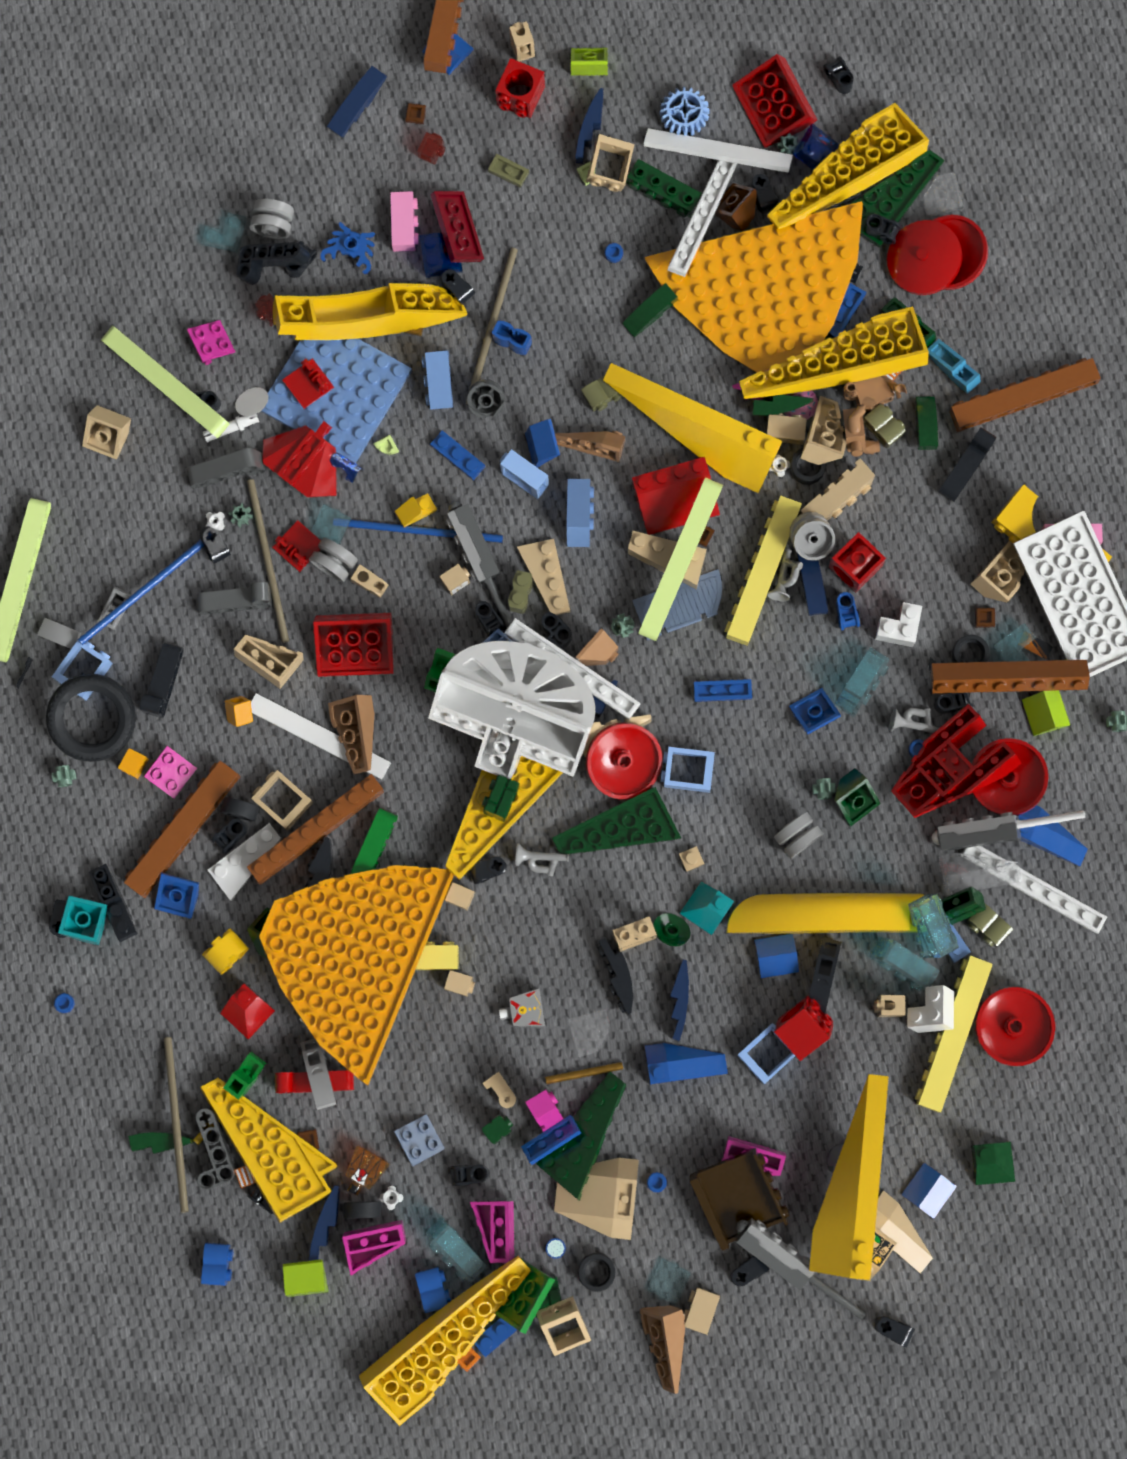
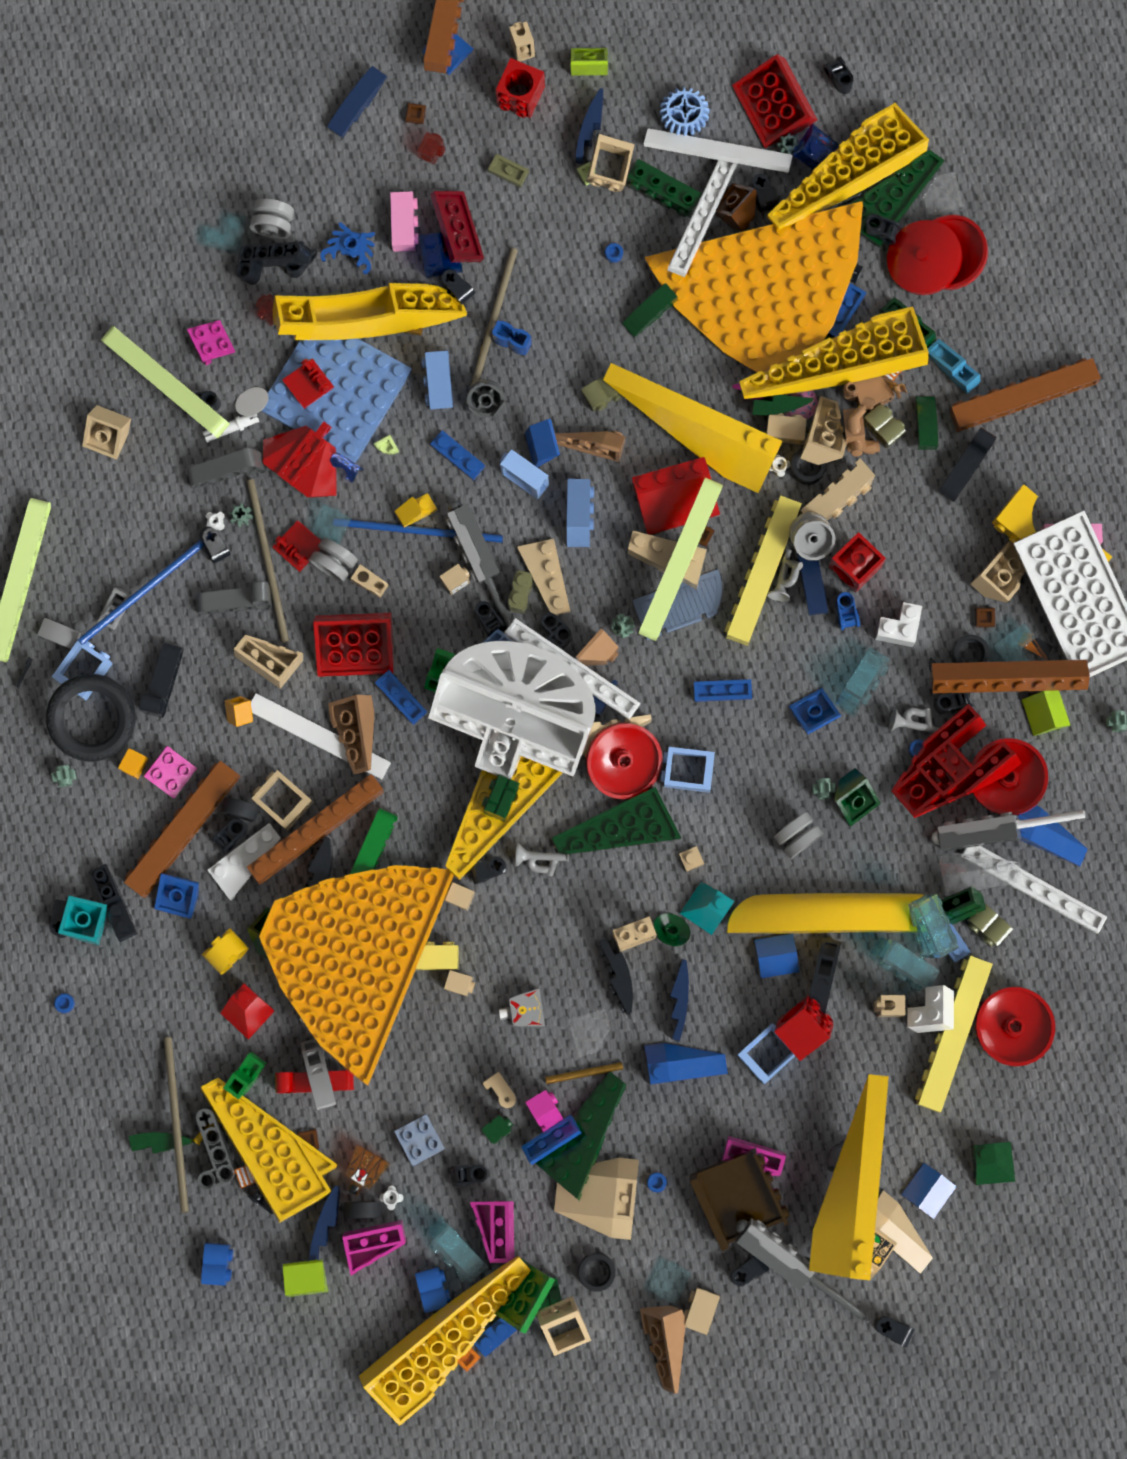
(401, 697): none -> blue plate
(555, 1248): light aqua tile -> none

